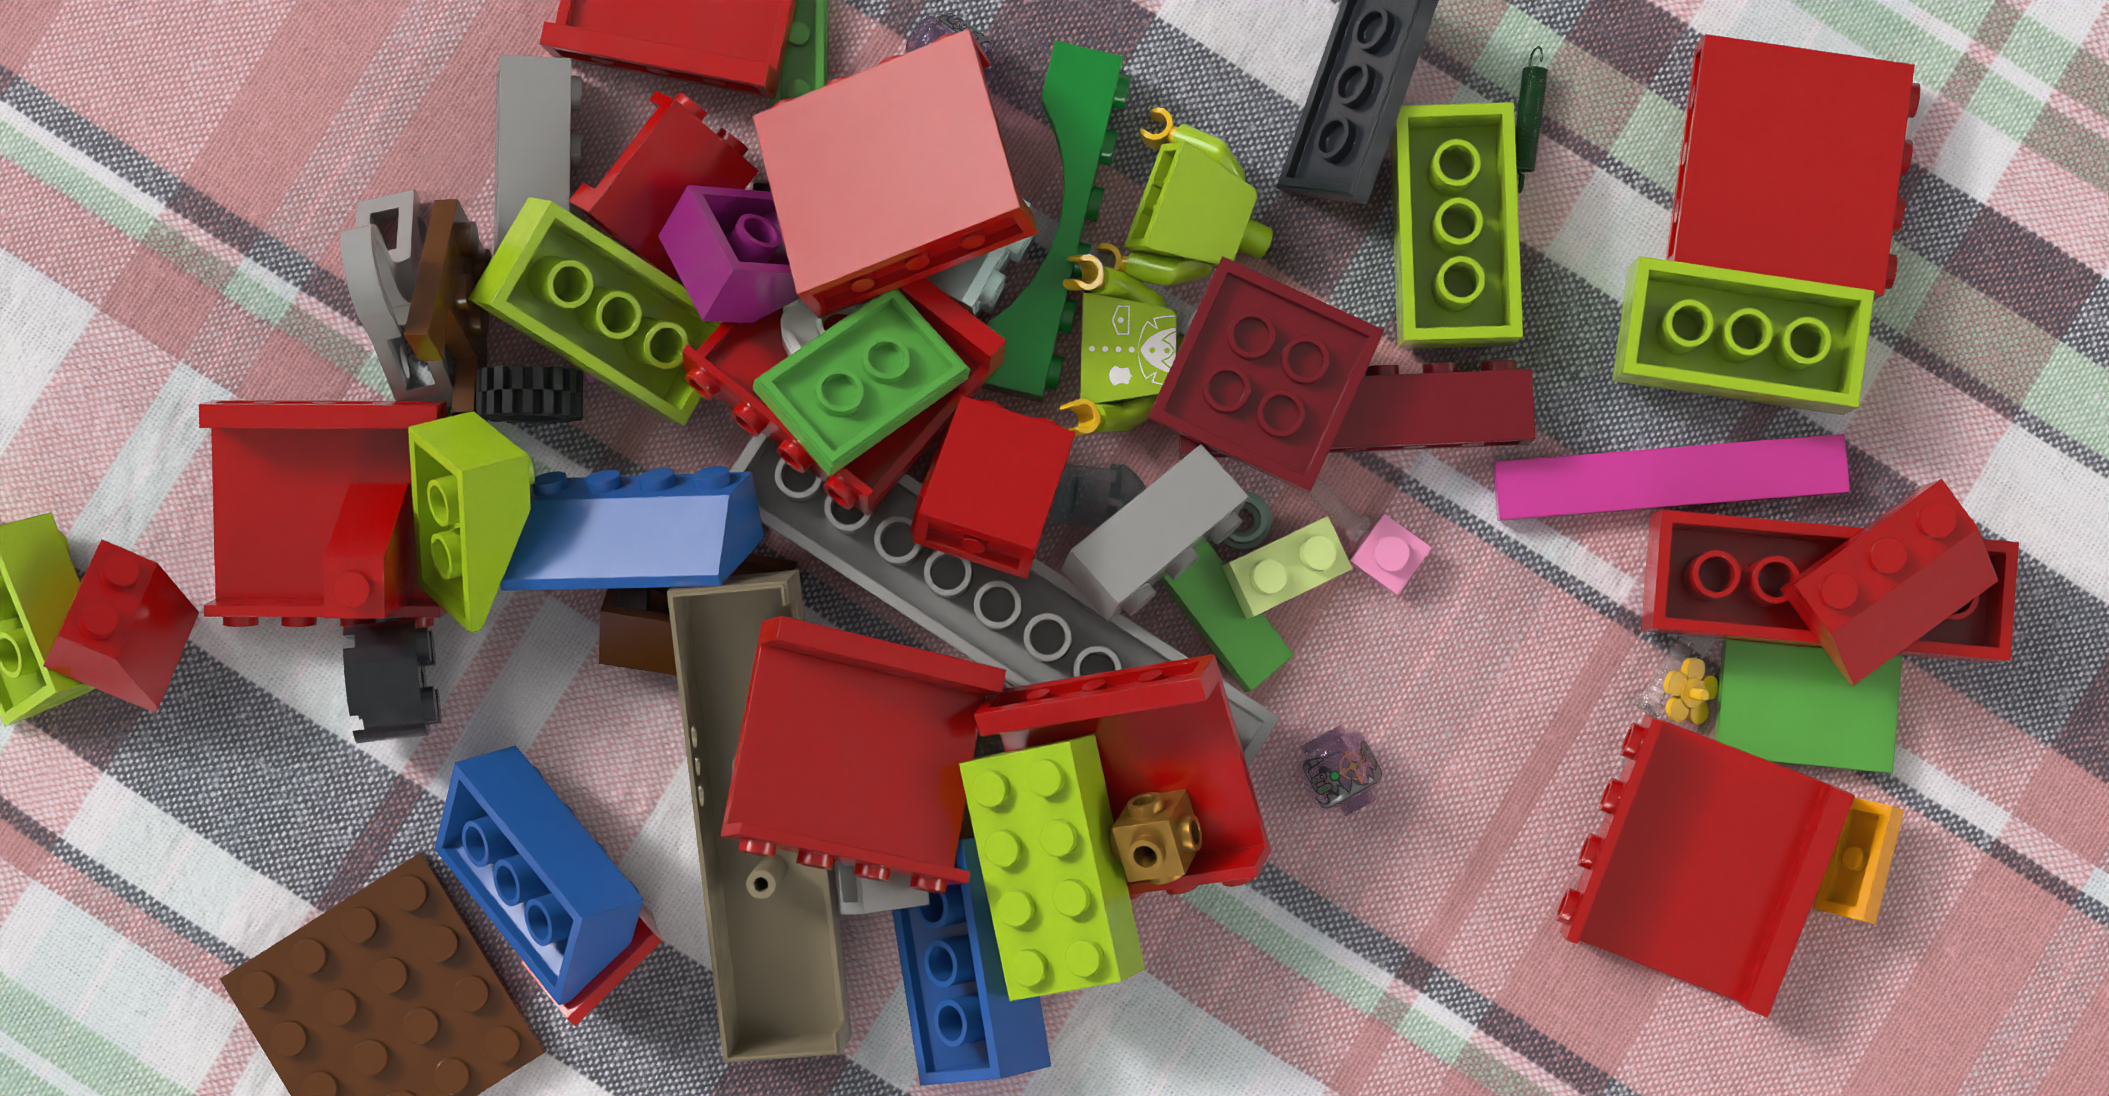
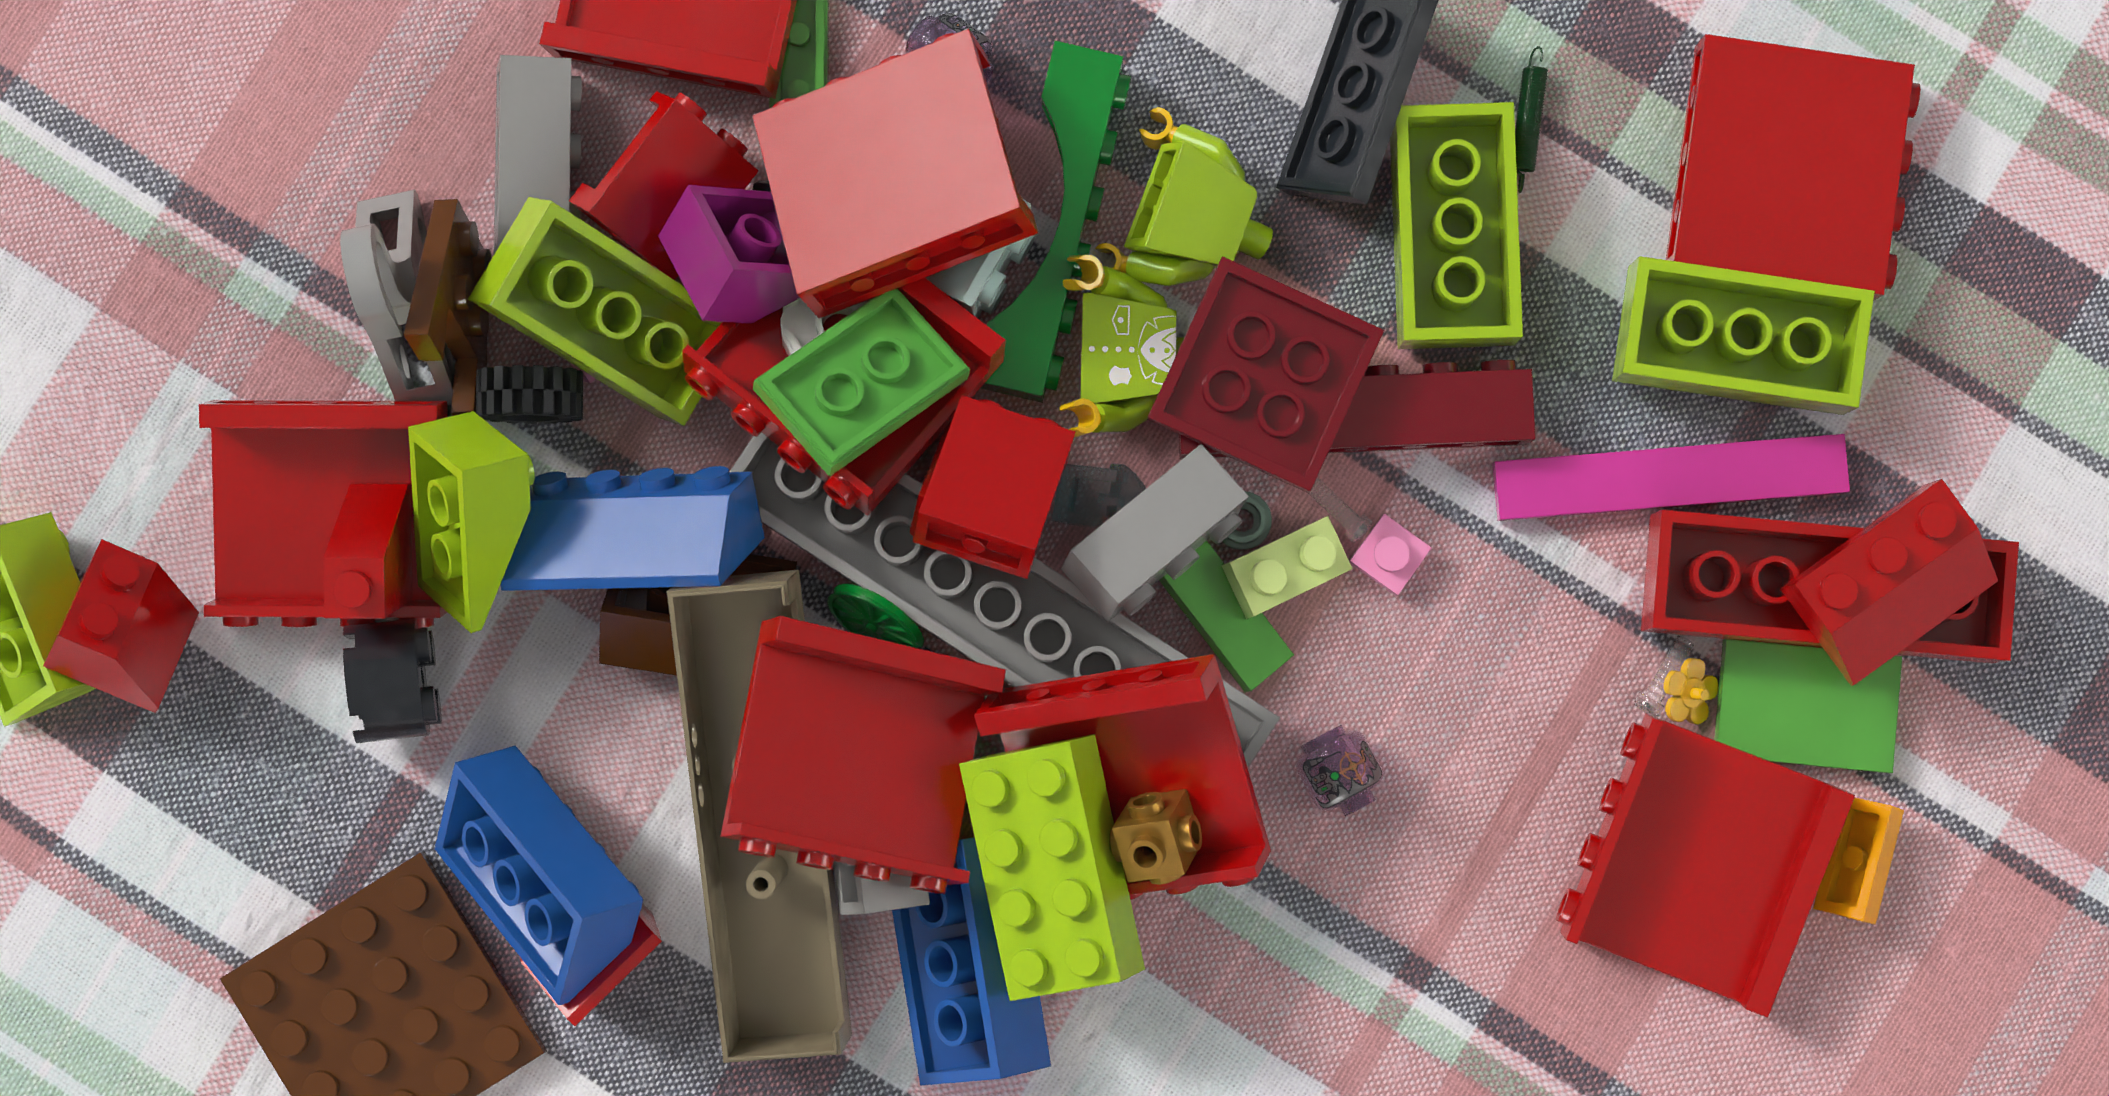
(873, 616): none -> green wheel

